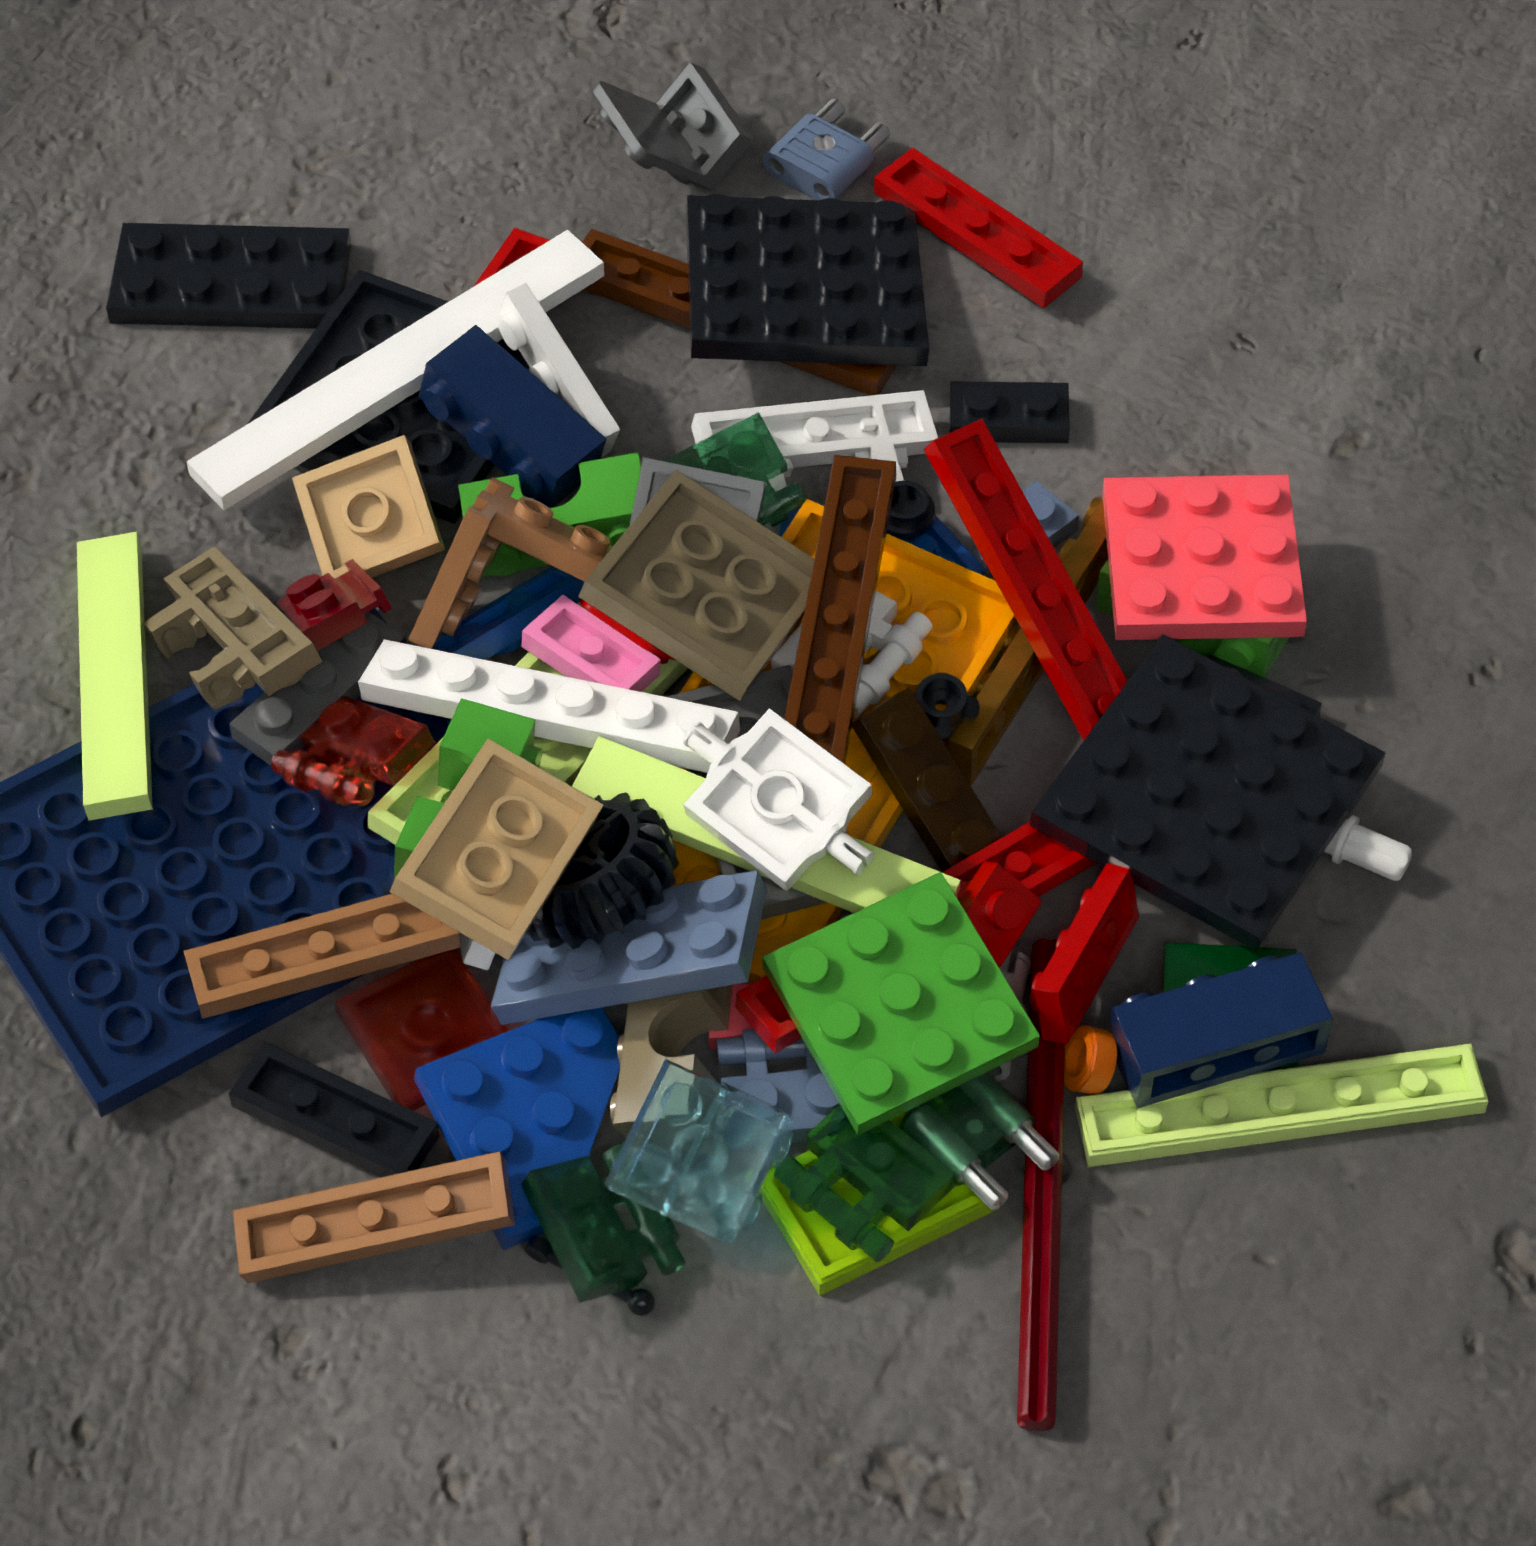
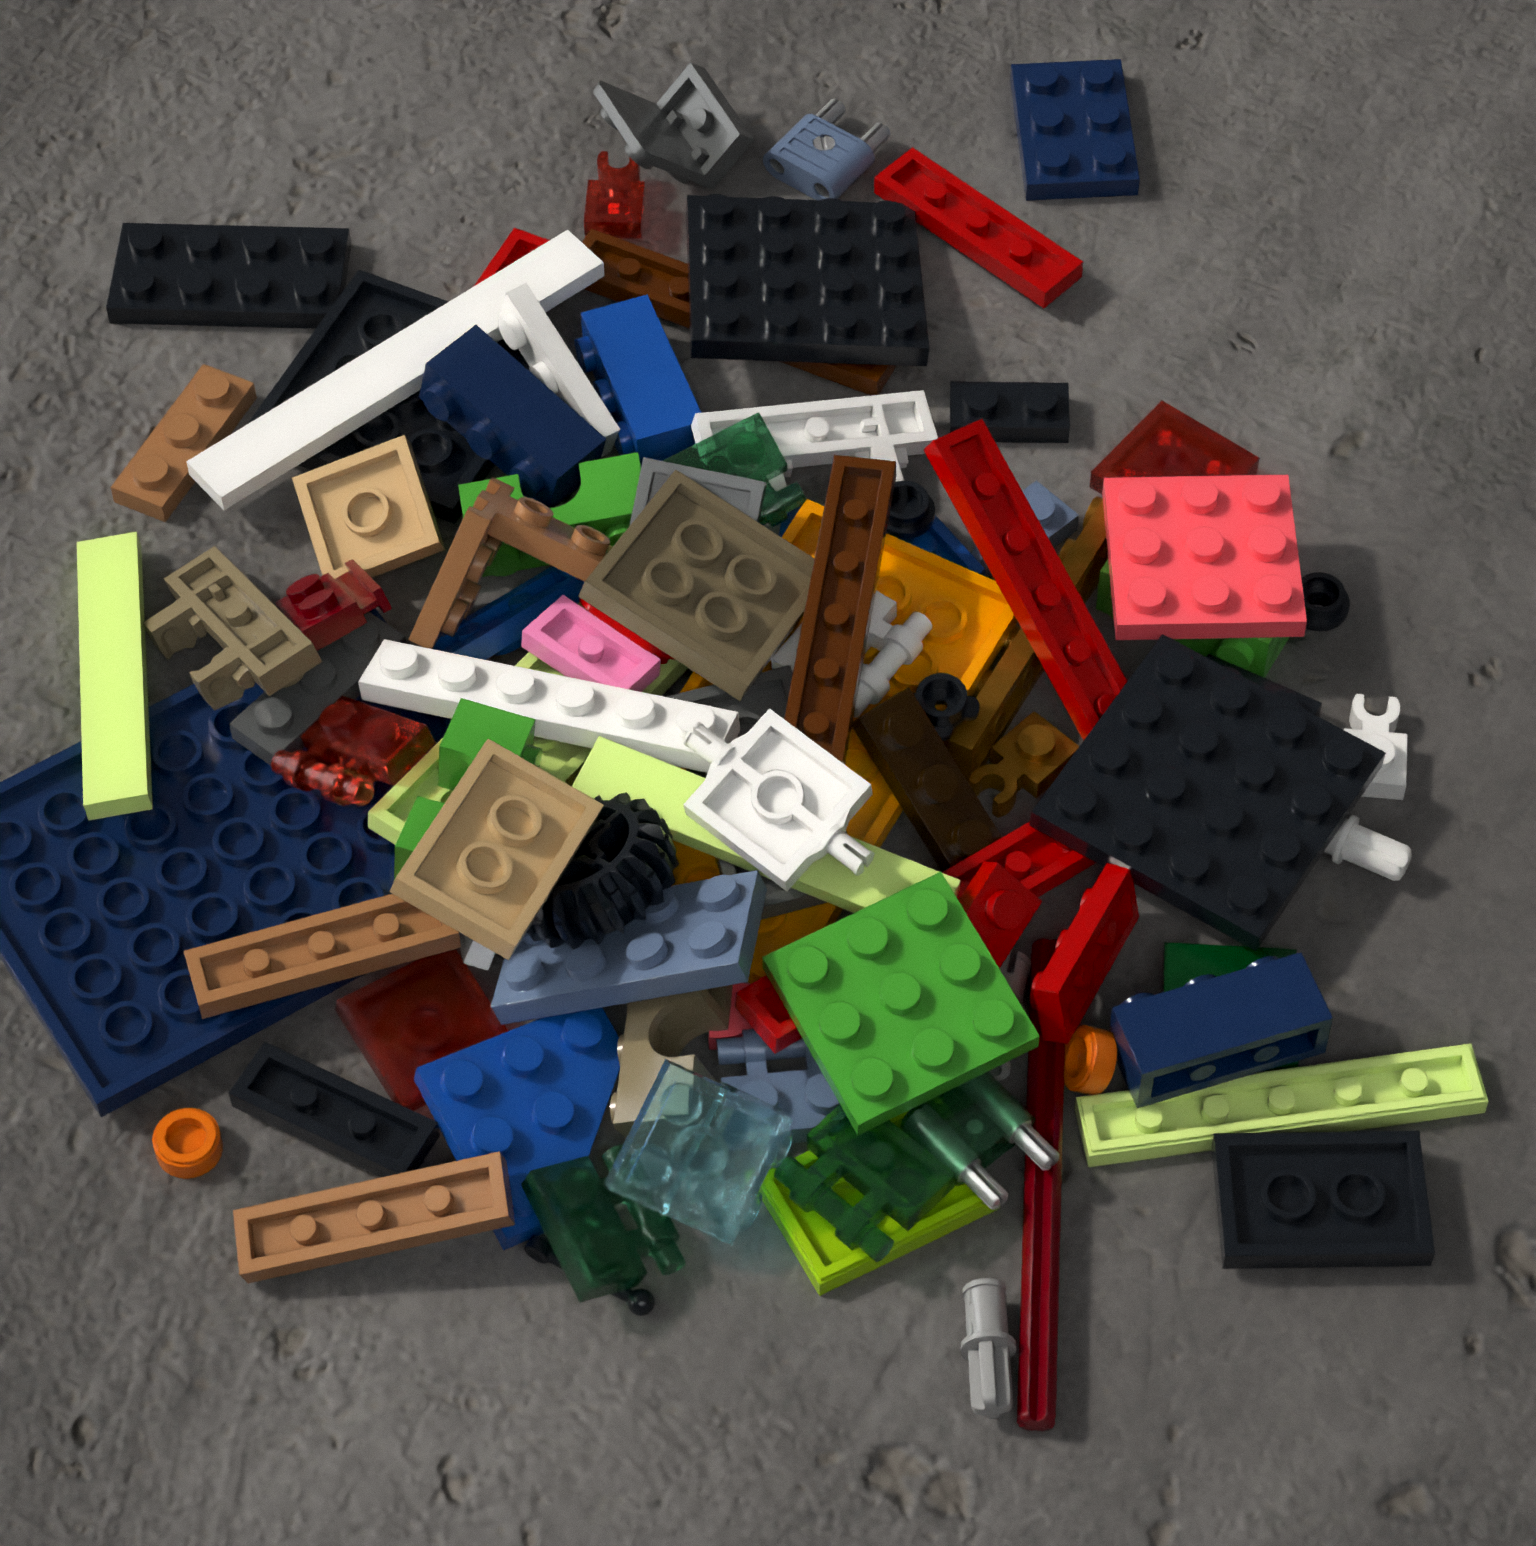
(187, 1143): none -> orange tile
(198, 419): none -> medium nougat plate
(615, 200): none -> clear red plate
(638, 378): none -> blue brick
(988, 1347): none -> light grey axle
(1026, 759): none -> pearl gold plate
(1074, 130): none -> dark blue plate
(1172, 446): none -> clear red plate
(1322, 1199): none -> black plate
(1328, 592): none -> black plate
(1378, 731): none -> white plate

